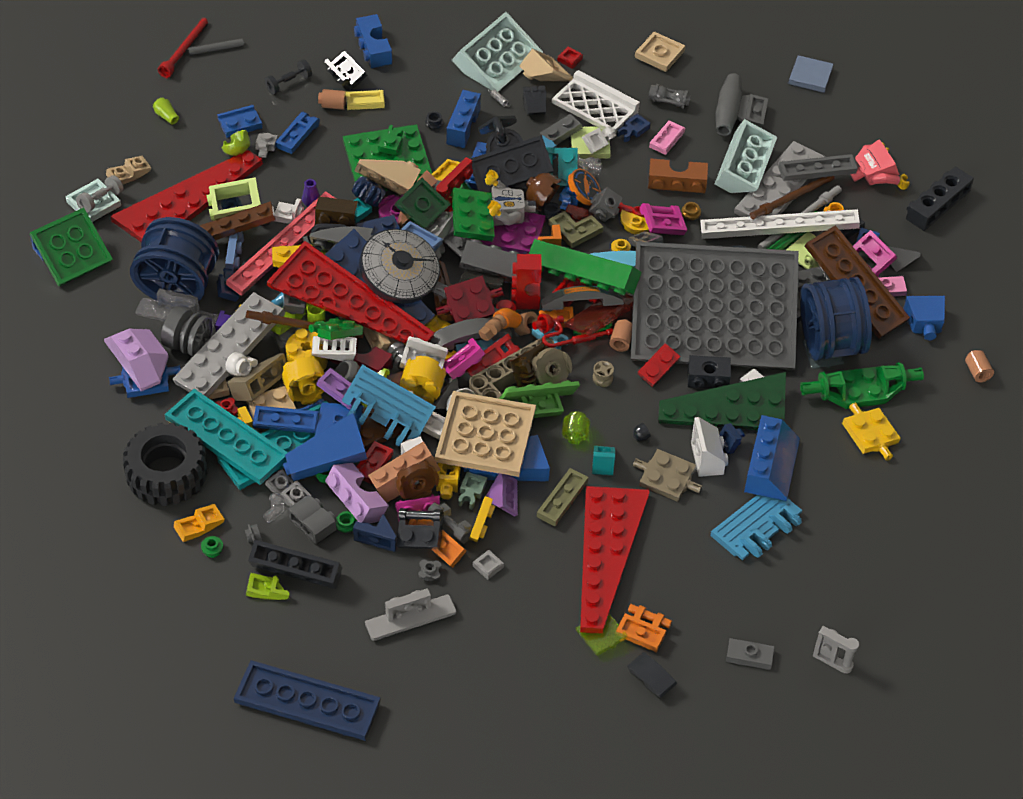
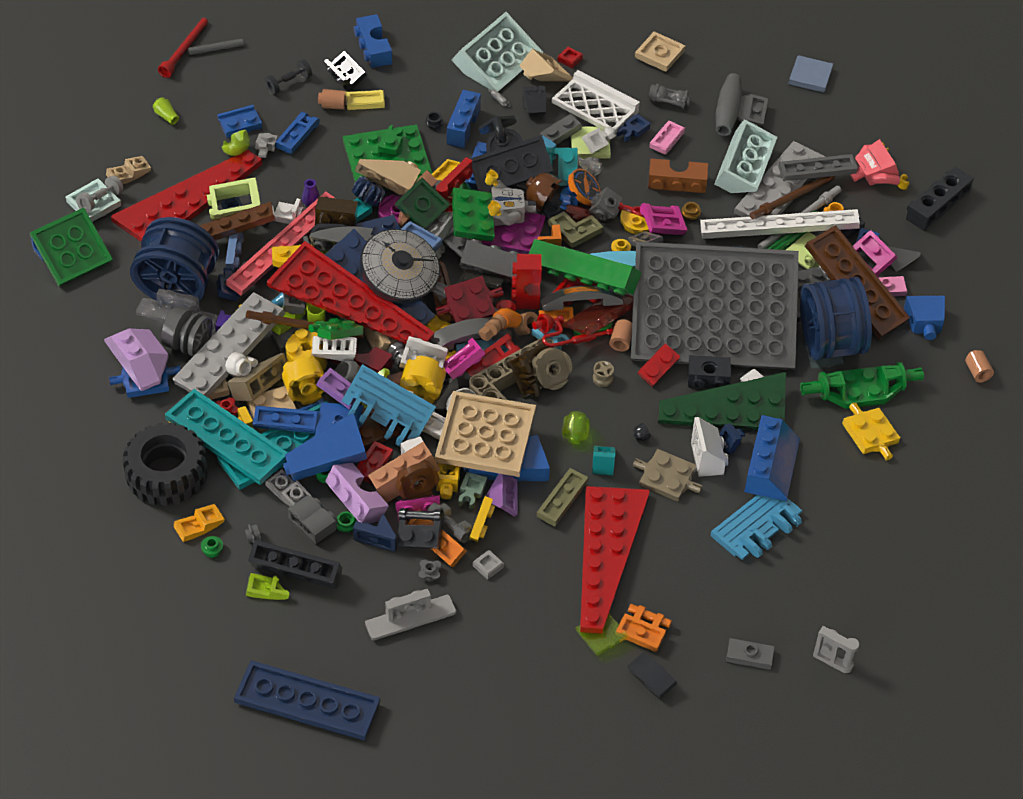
(277, 507): clear arm -> none
(543, 396): bright green bracket -> none

